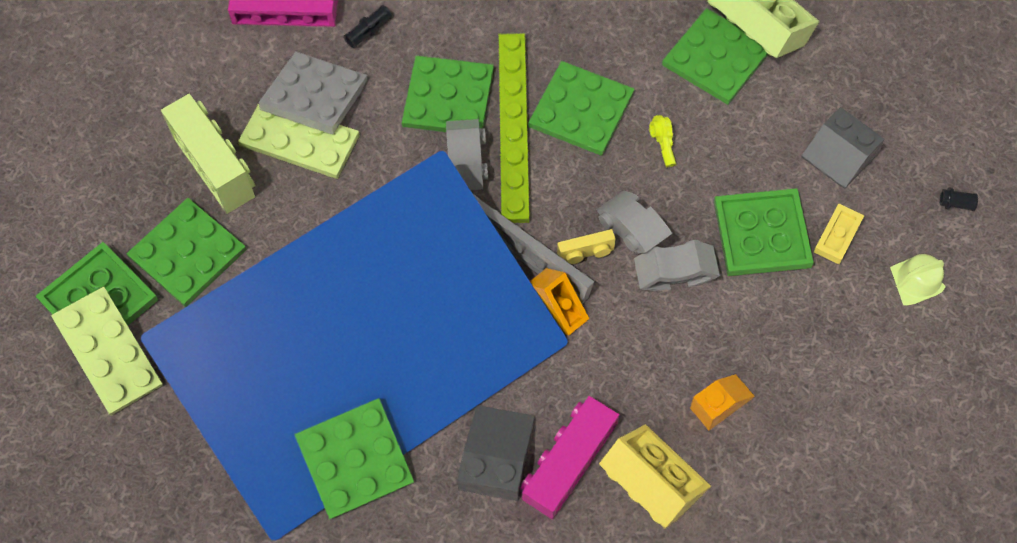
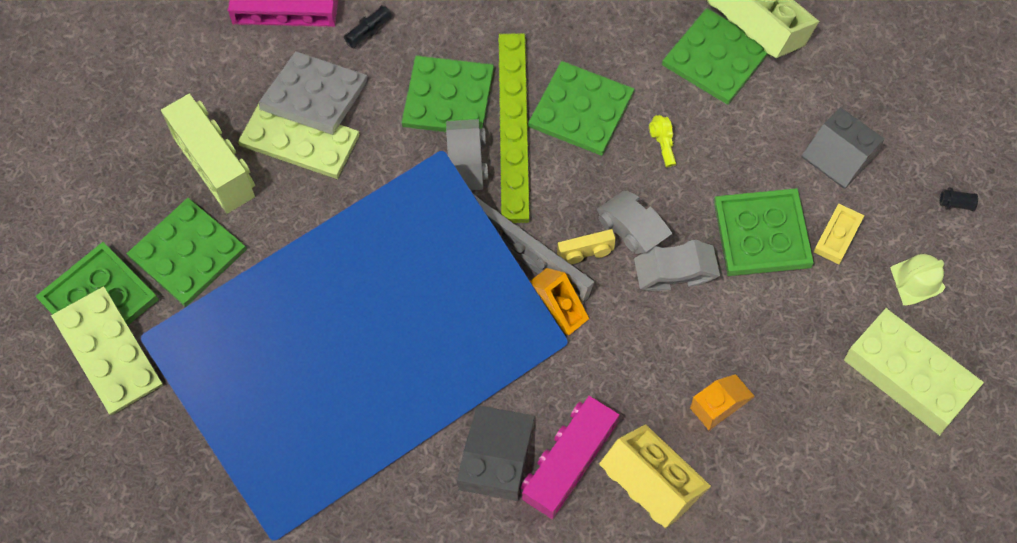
(354, 458): bright green plate -> none
(913, 371): none -> yellowish green brick

